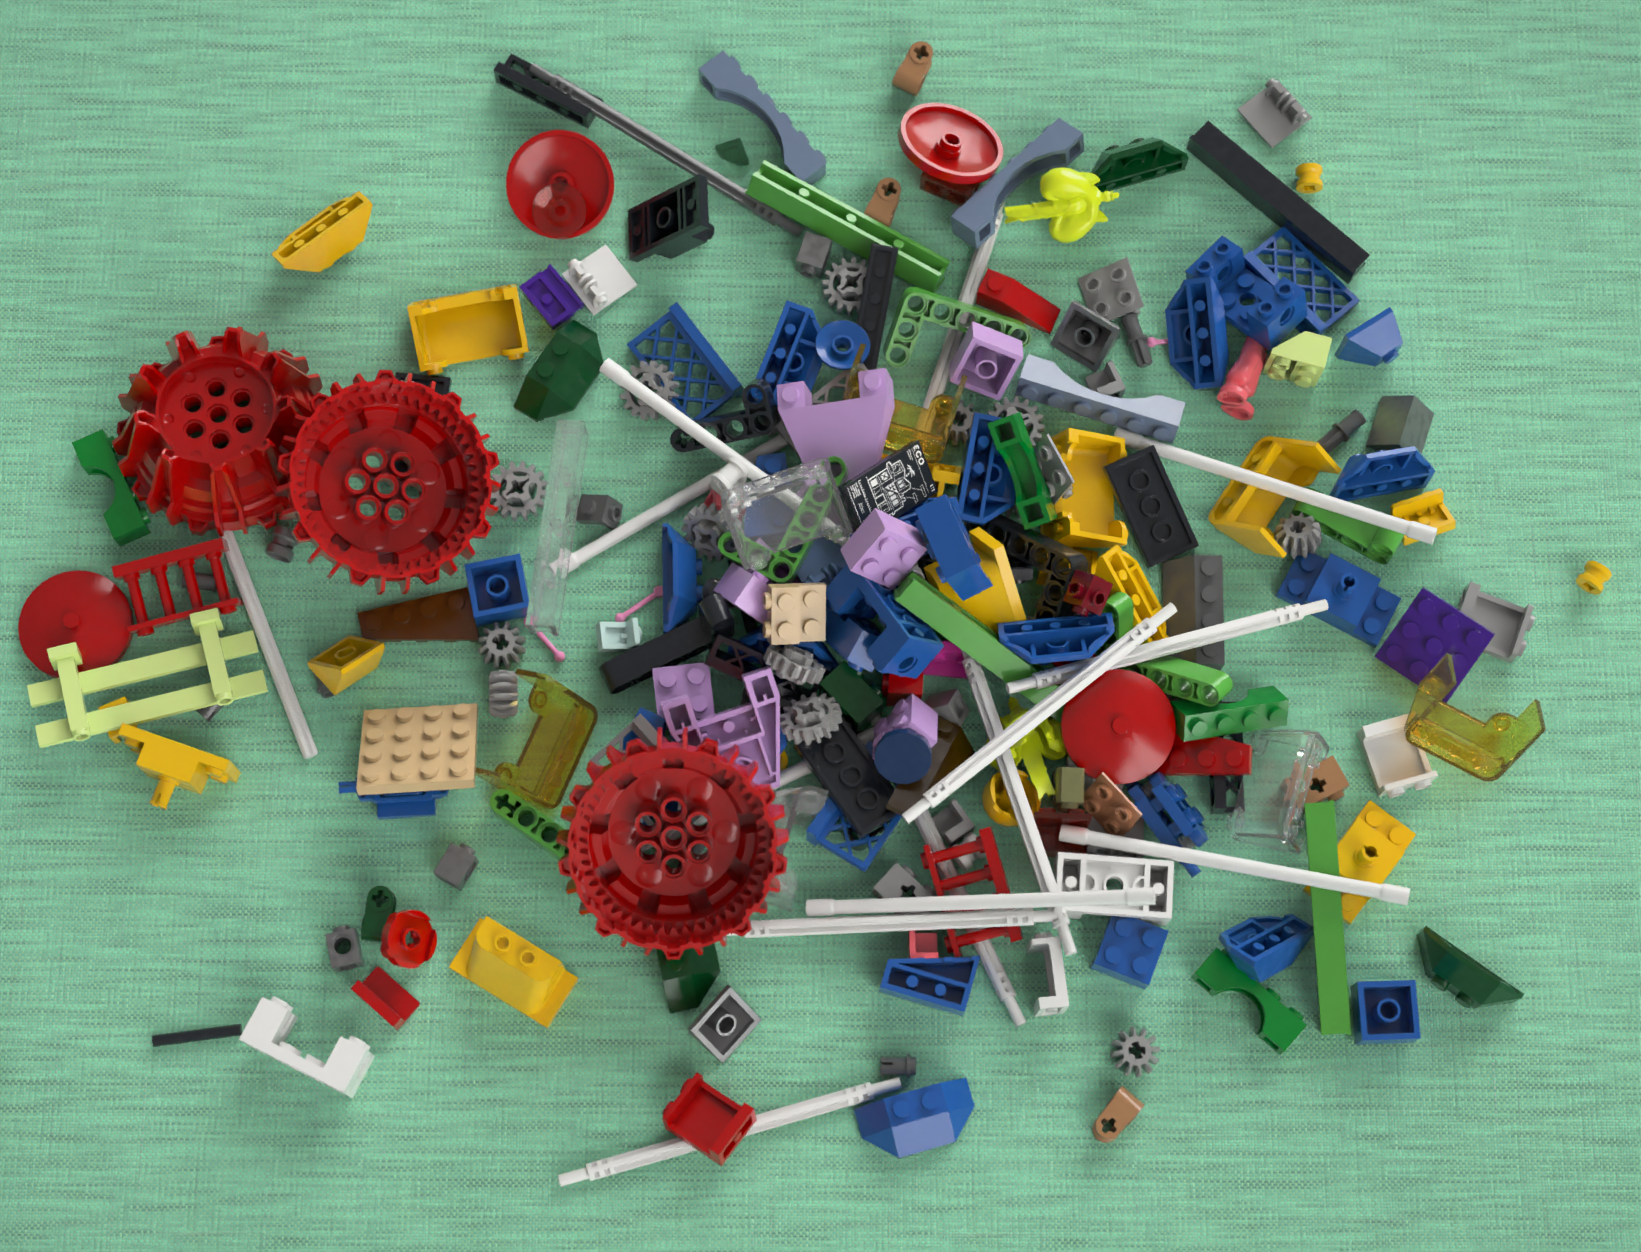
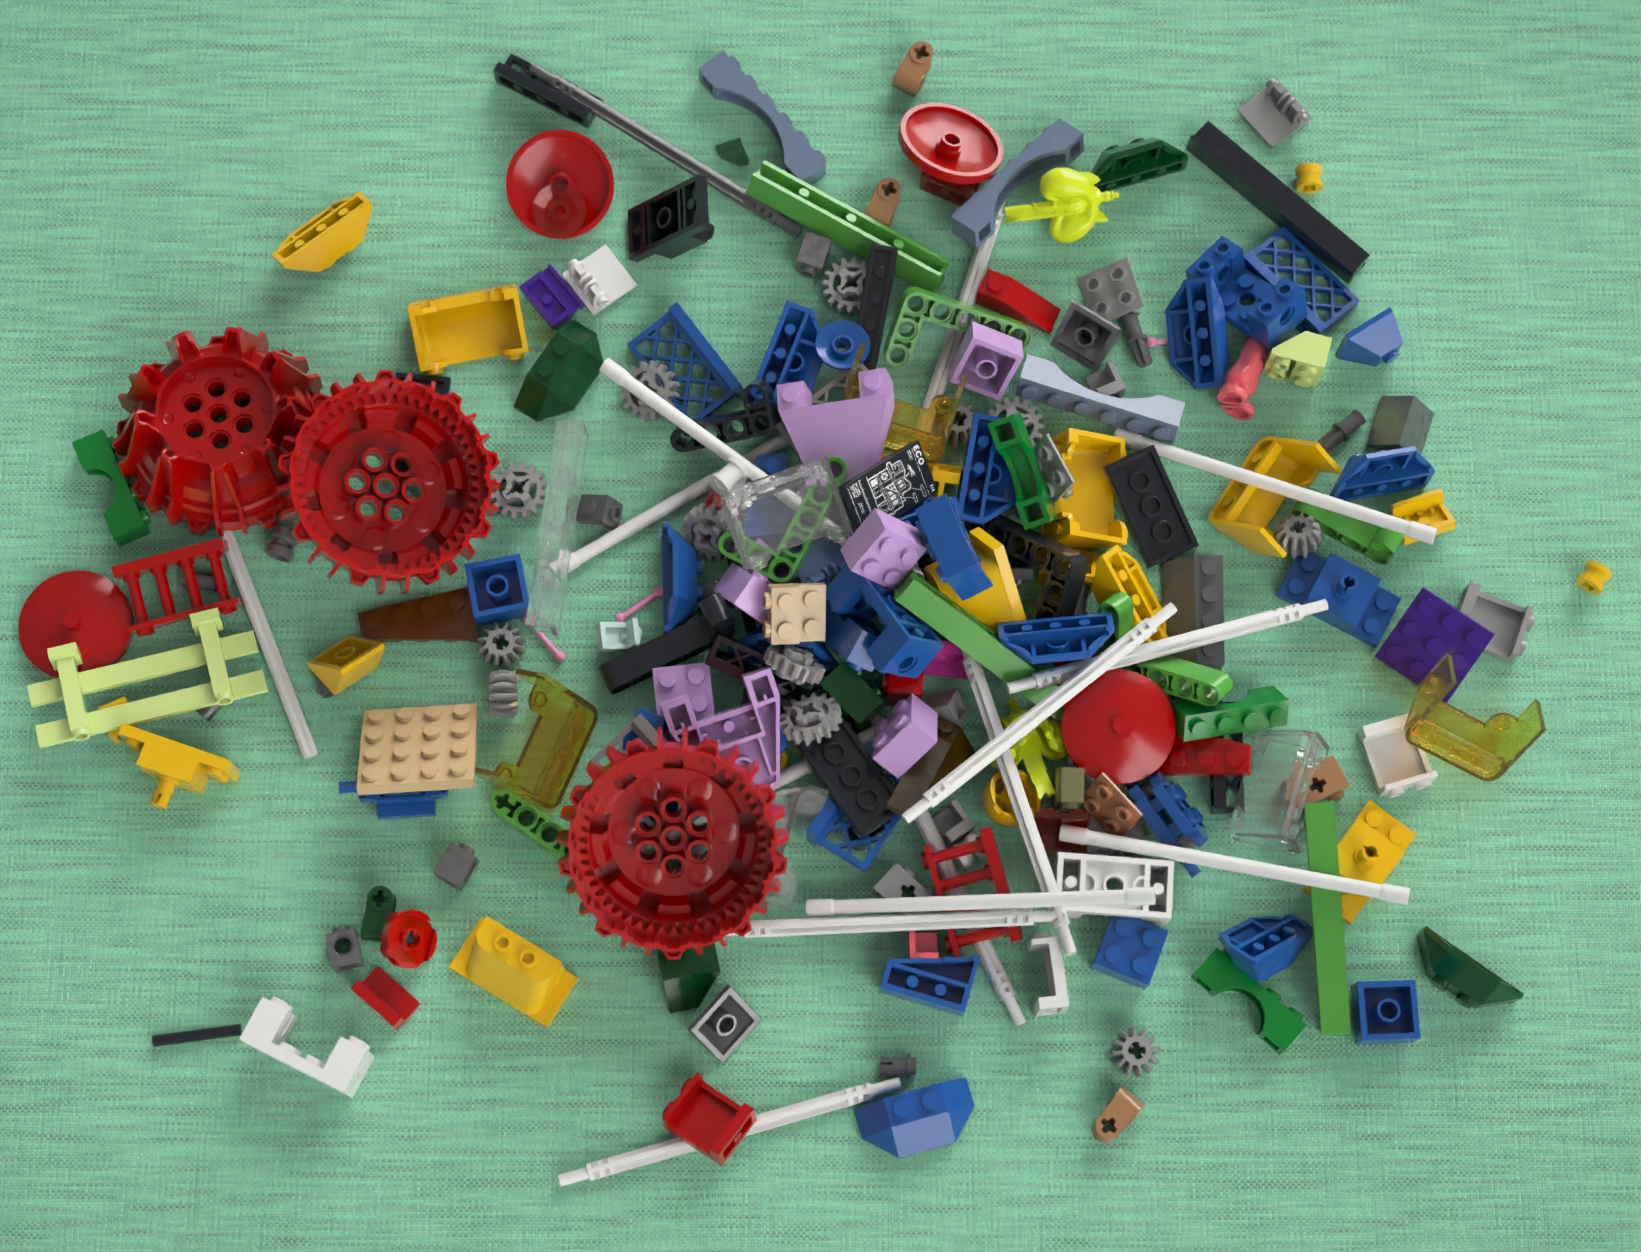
(903, 756): dark blue tile -> none
(1087, 593): dark red brick -> none

